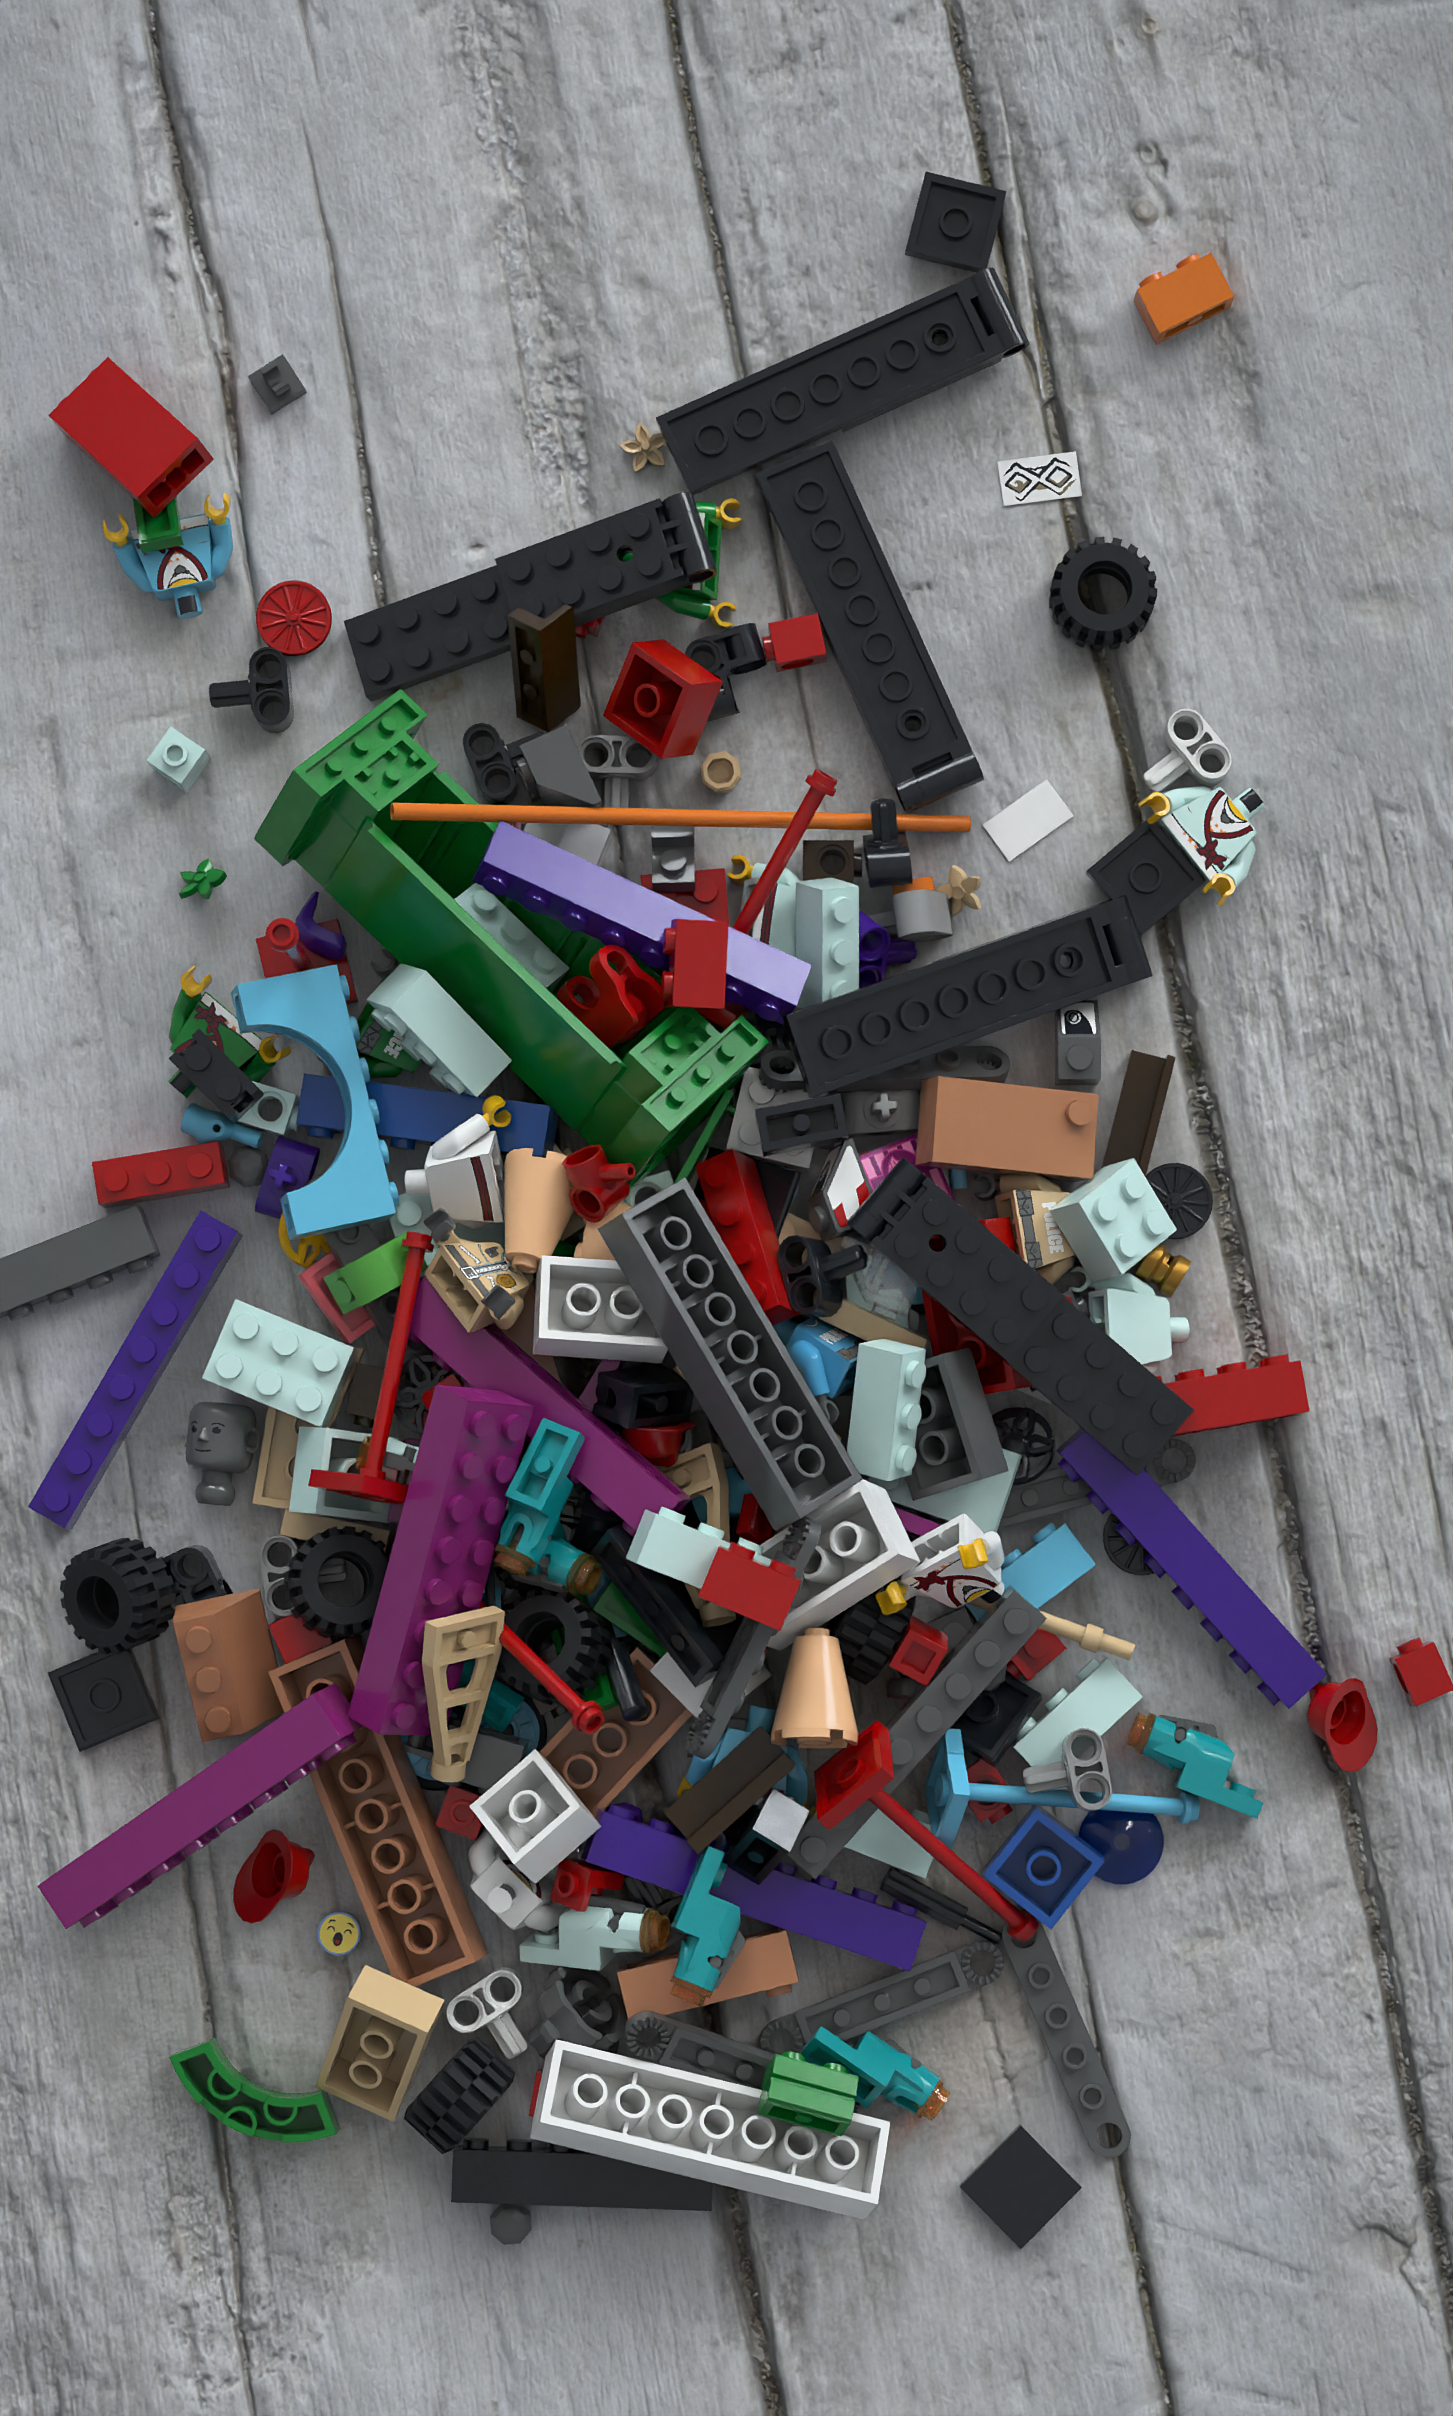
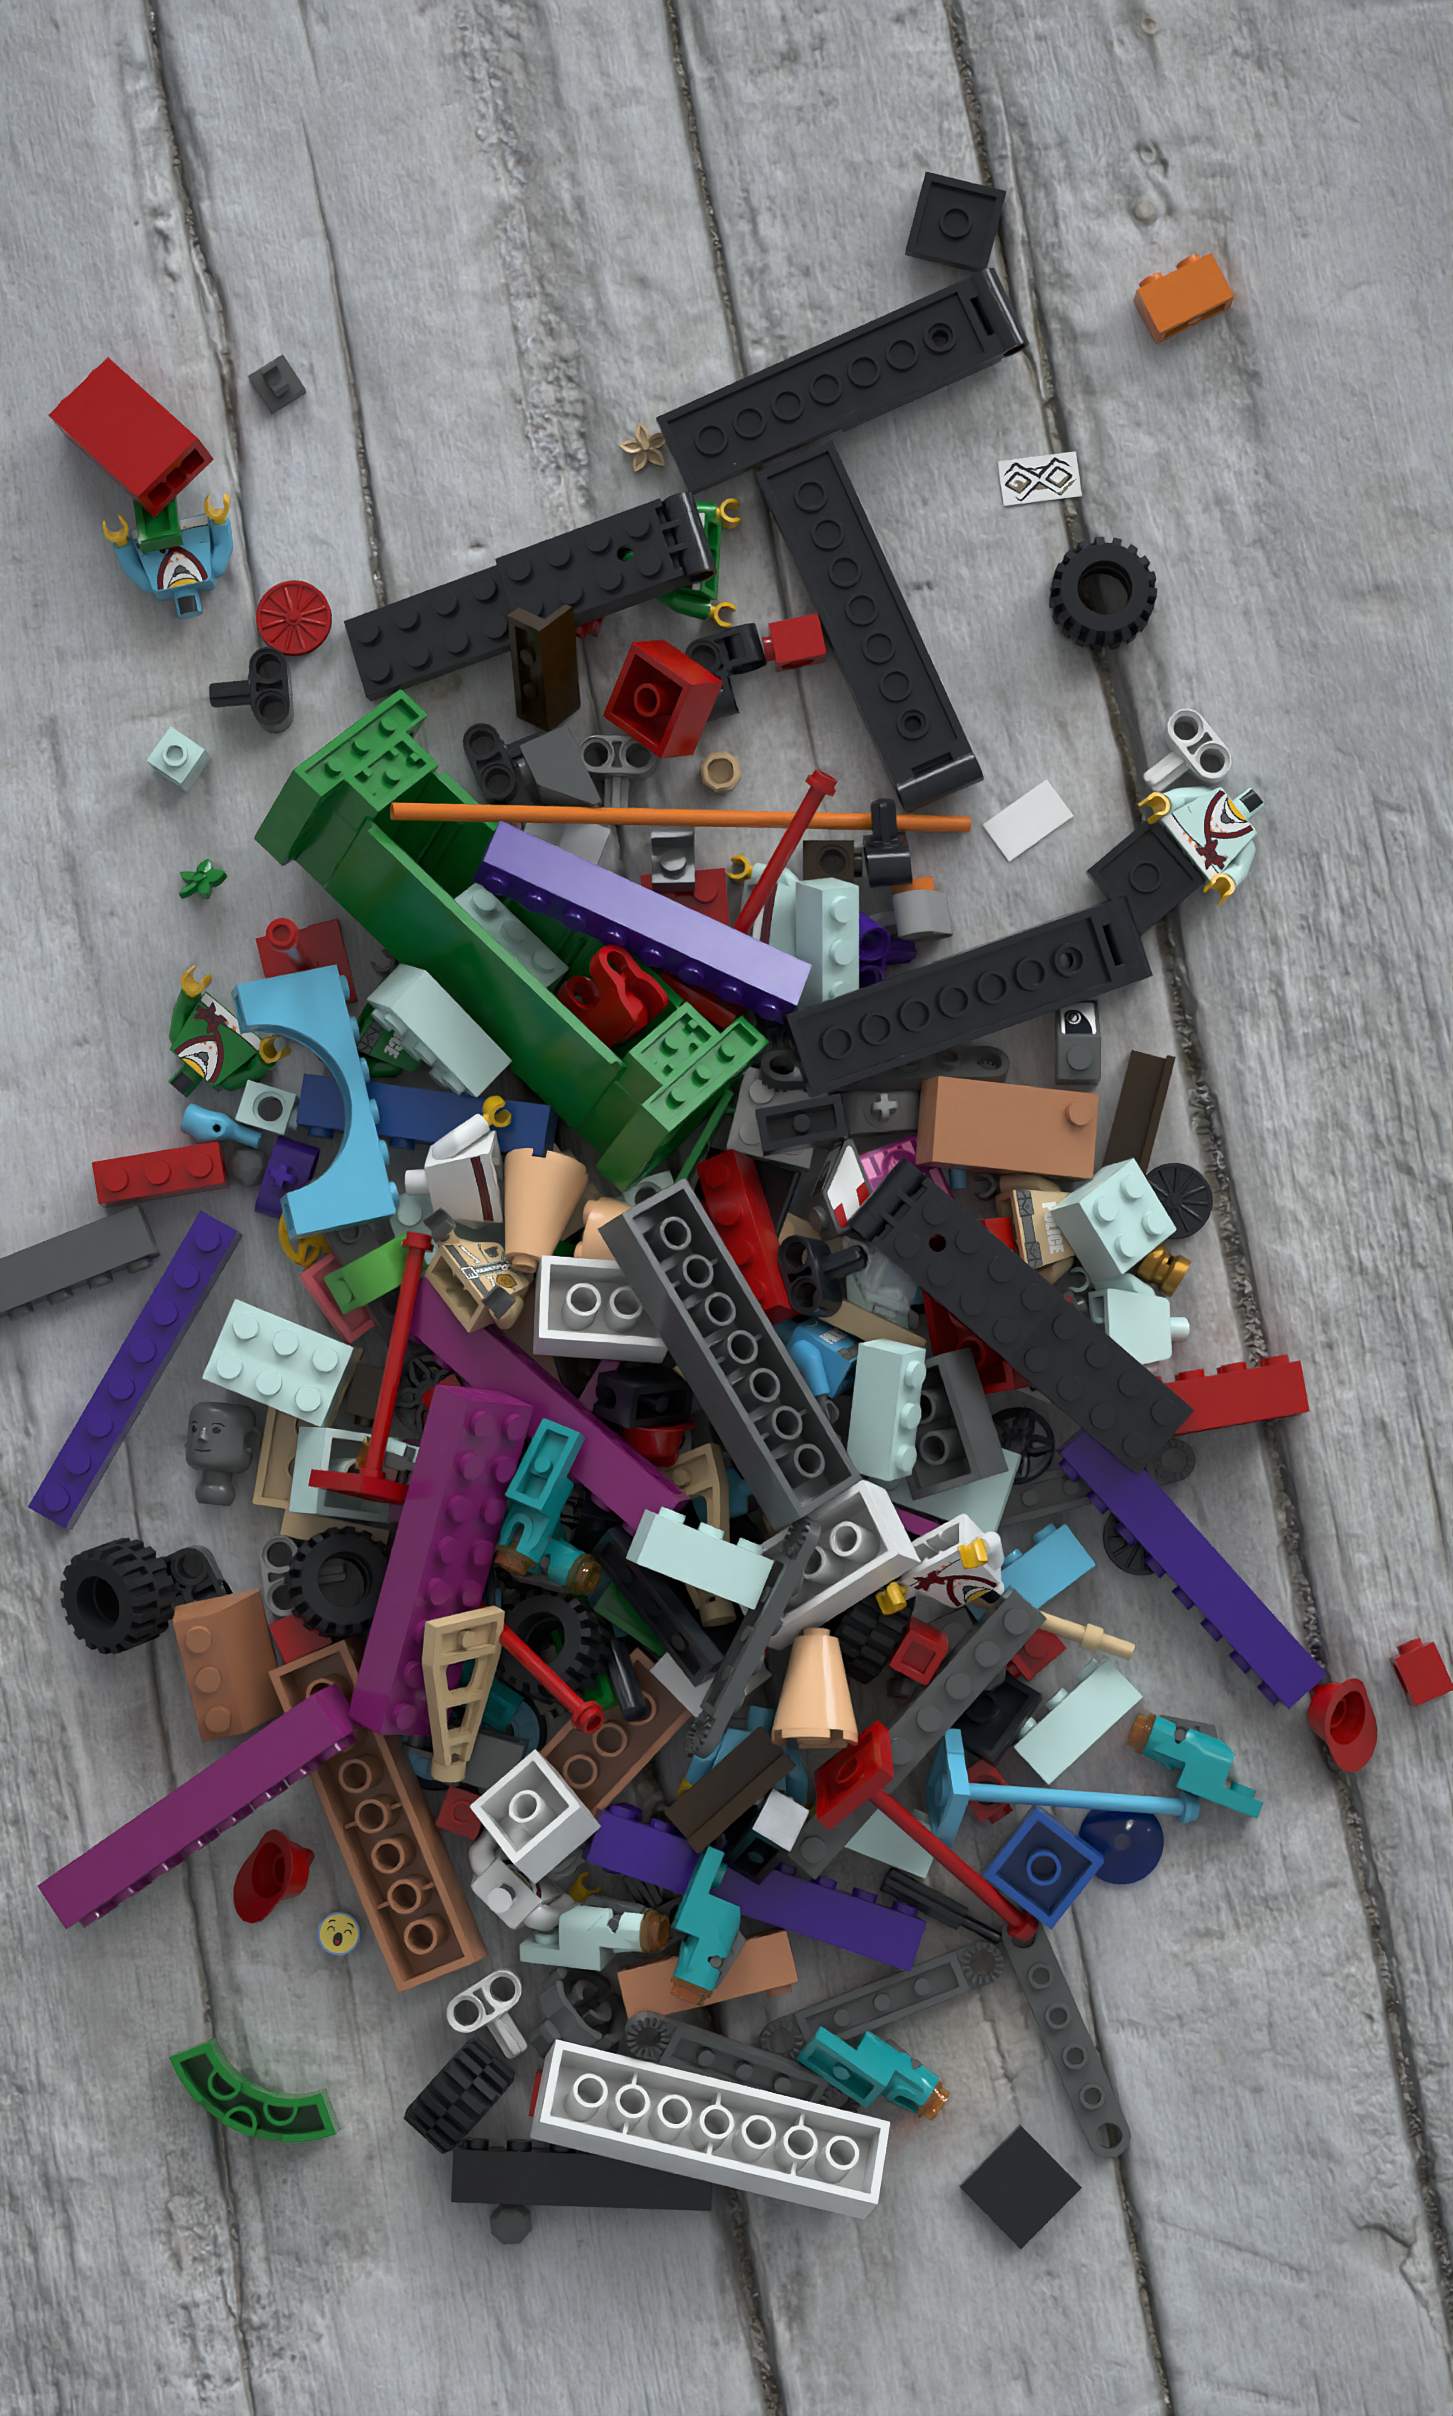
(103, 1697): black tile -> none
(216, 1076): black brick -> none
(318, 938): dark purple hair -> none
(379, 2043): tan brick -> none
(580, 1879): red bracket -> none
(596, 1182): red piece -> none
(695, 964): red brick -> none
(751, 1586): red brick -> none
(753, 1522): red tile -> none
(808, 2093): brick -> none
(961, 890): tan plant -> none
(1072, 1772): light grey beam -> none

